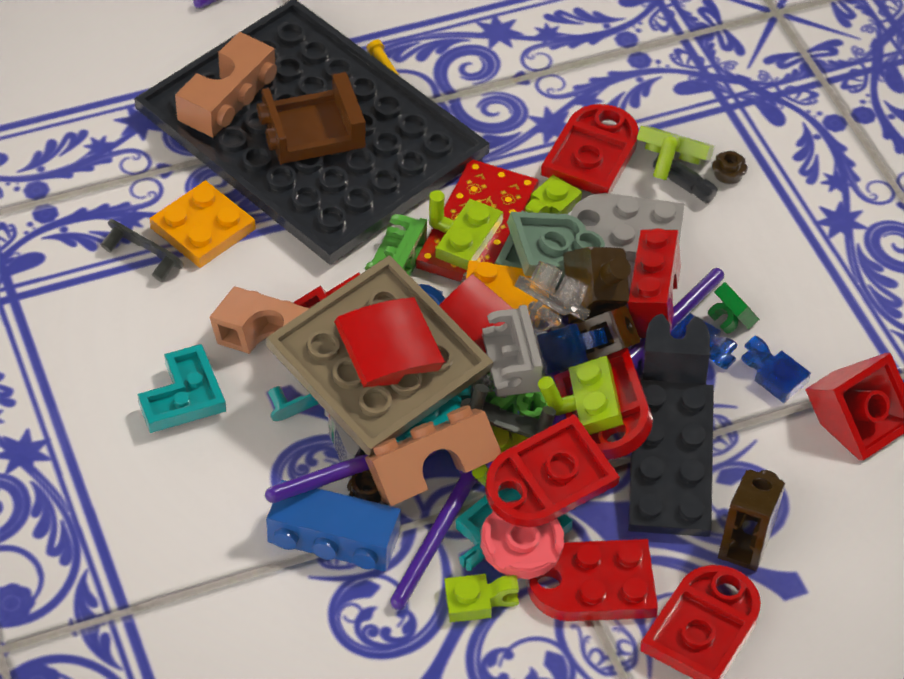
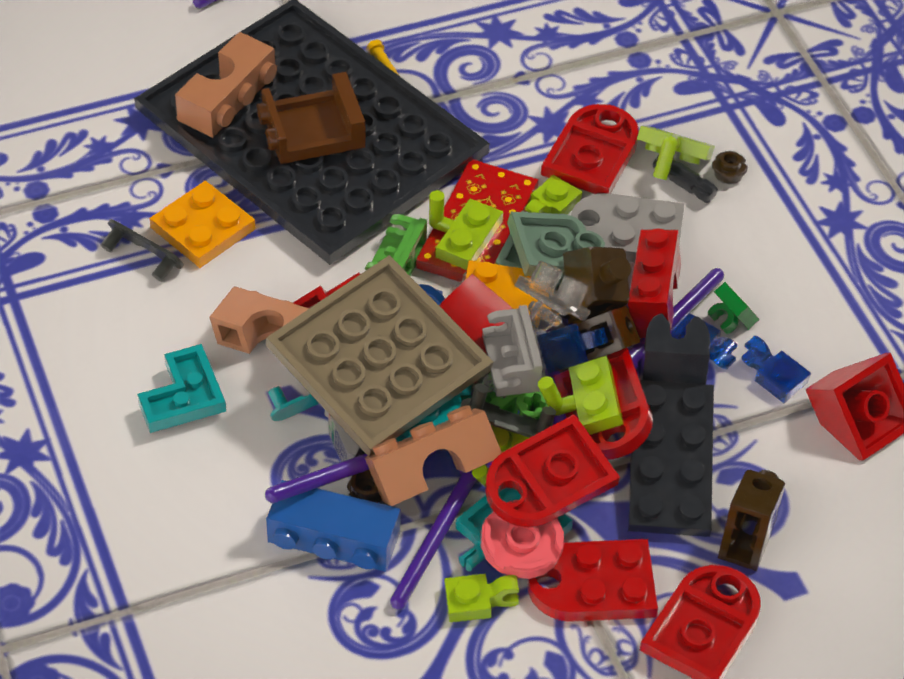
(389, 341): red slope -> none

